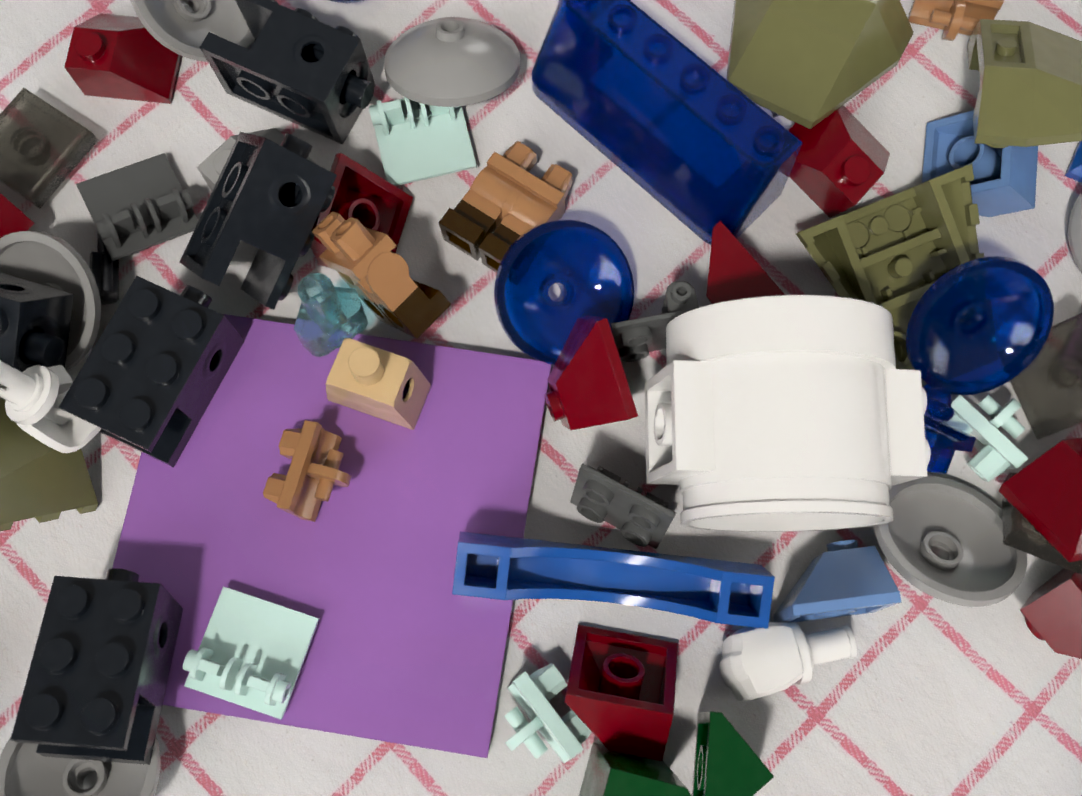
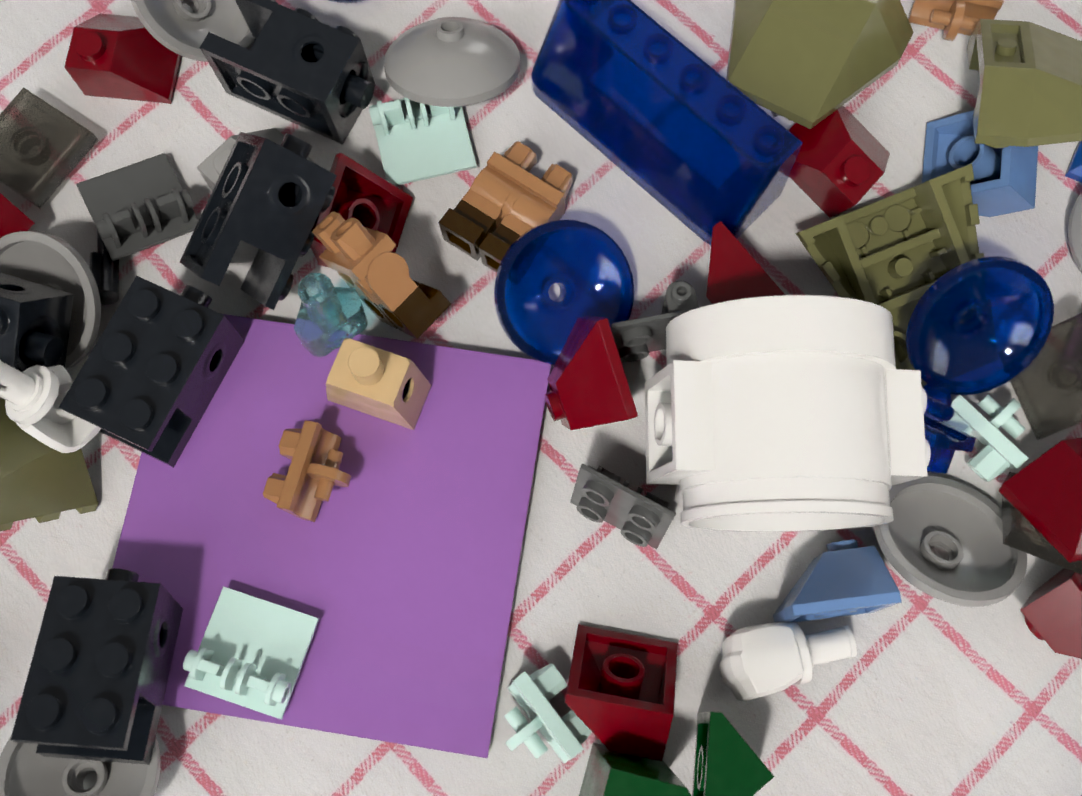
(556, 570): blue arch -> none

